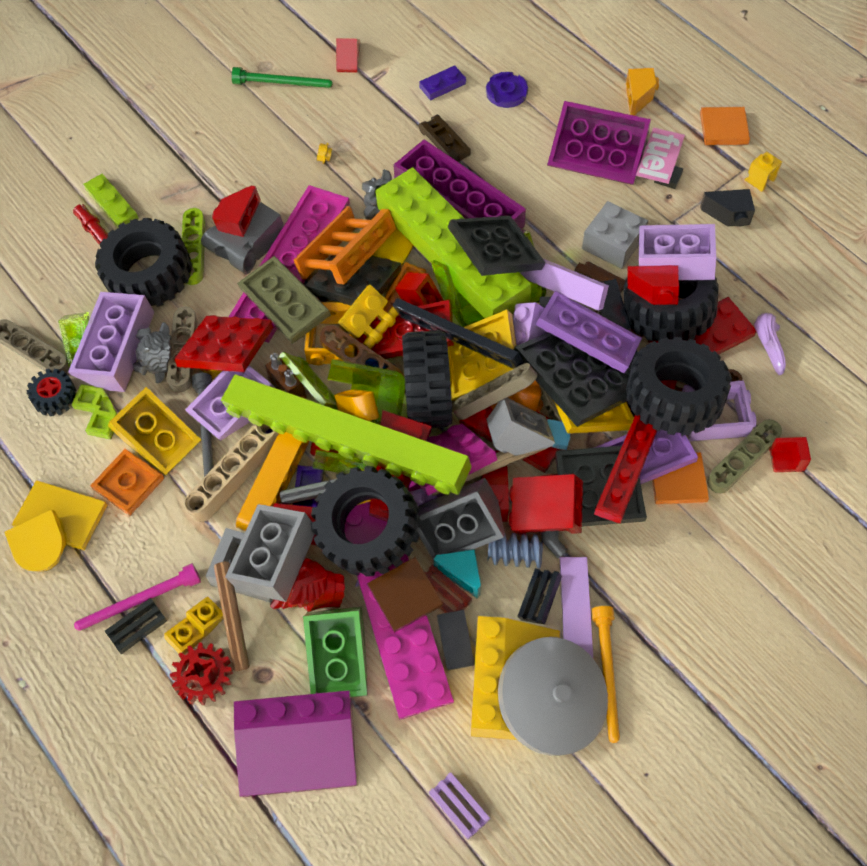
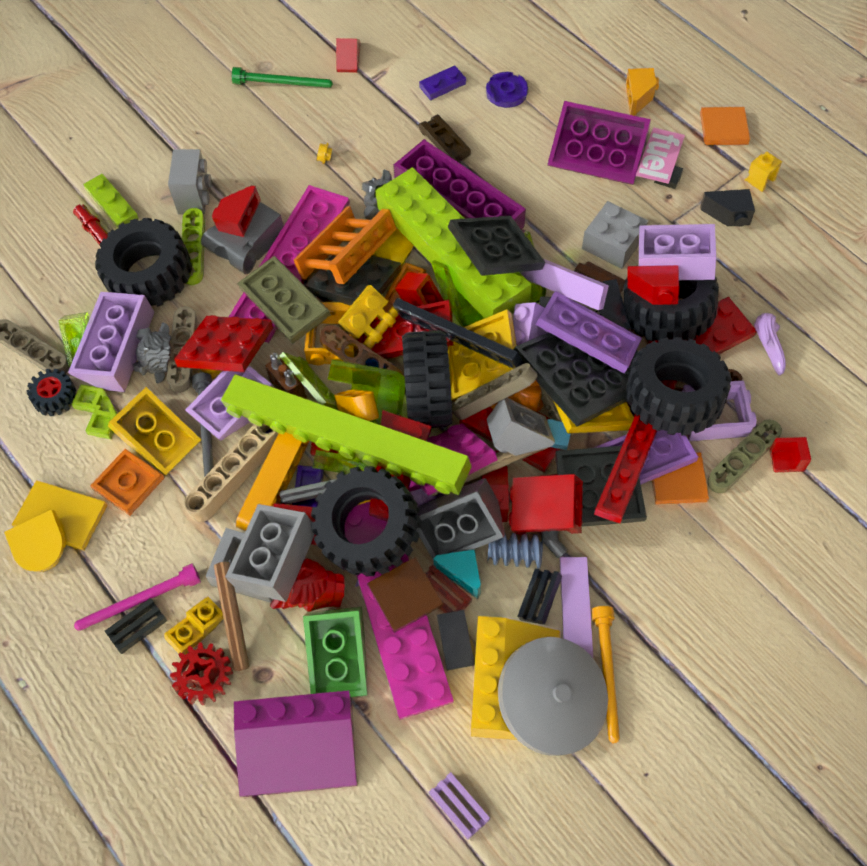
(189, 180): none -> light grey brick

